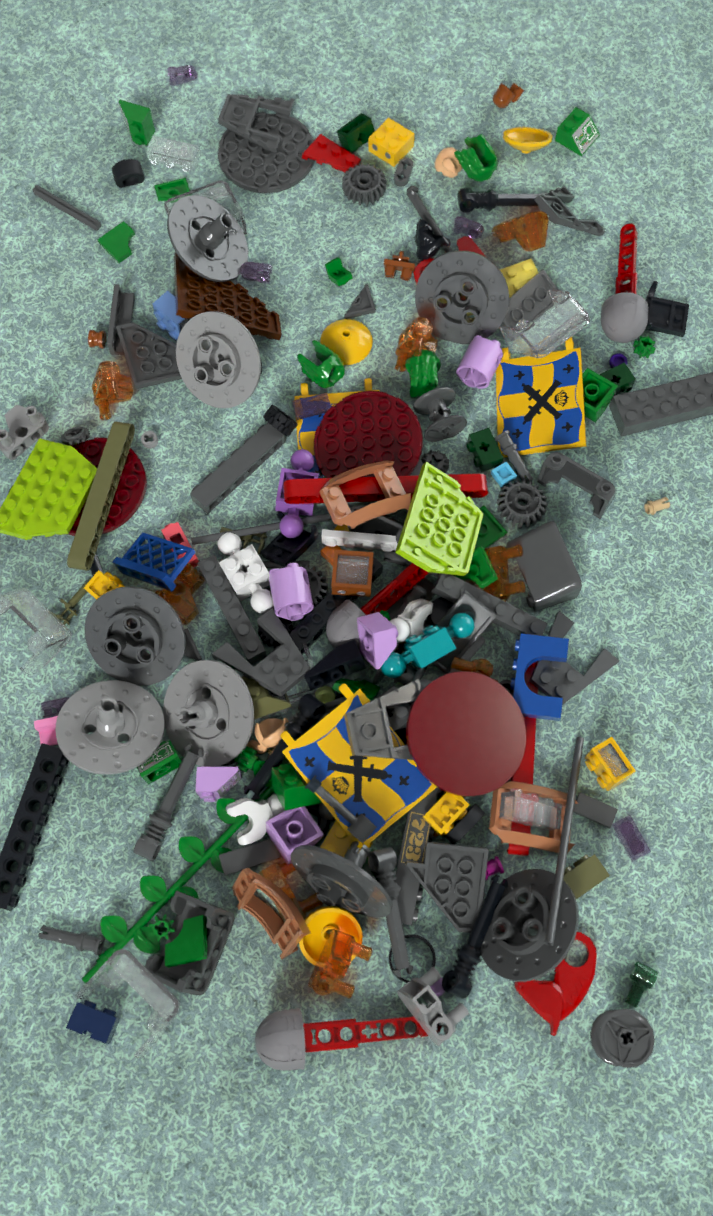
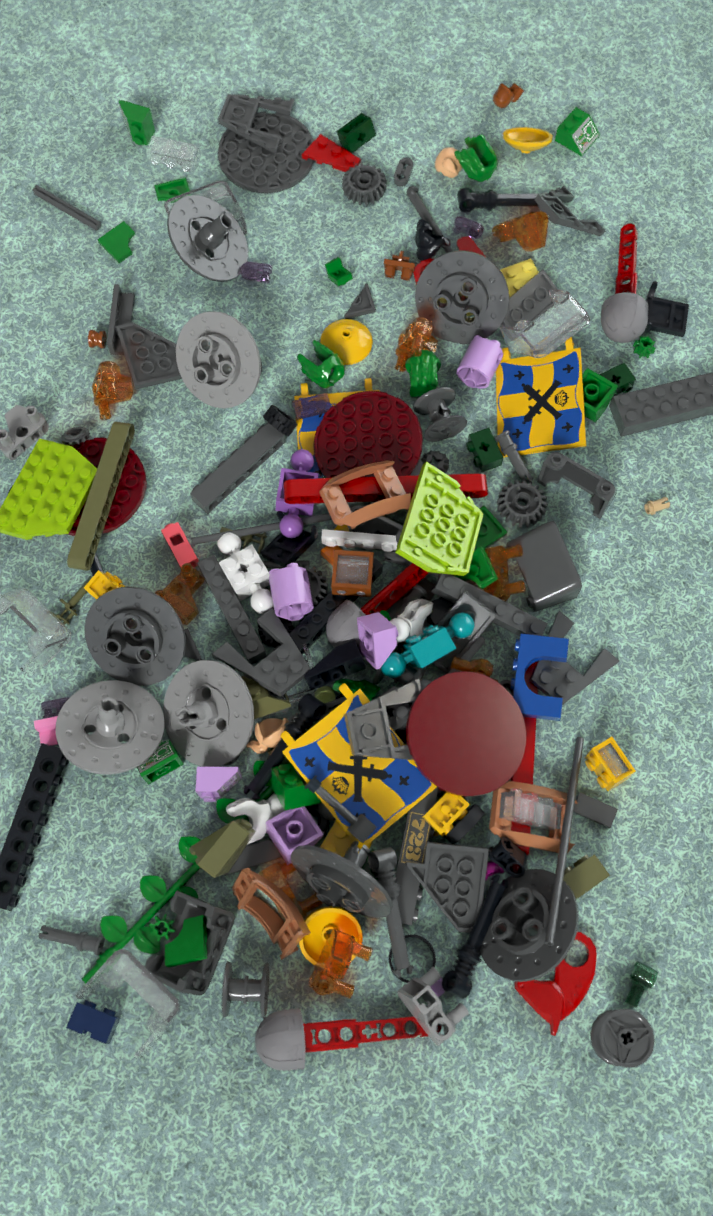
(127, 173): black tyre -> none
(146, 572): blue fence -> none
(149, 434): light grey bush -> none
(149, 844): dark grey piece -> none
(166, 315): medium blue piece -> none
(187, 74): plate -> none
(199, 295): reddish brown plate -> none
(222, 848): none -> olive slope
(245, 990): none -> dark grey piece
(246, 759): green gear -> none
(391, 142): yellow piece -> none
(503, 474): medium azure tile -> none
(509, 857): none -> black piece
(617, 359): dark purple tile -> none
(631, 838): clear purple plate -> none

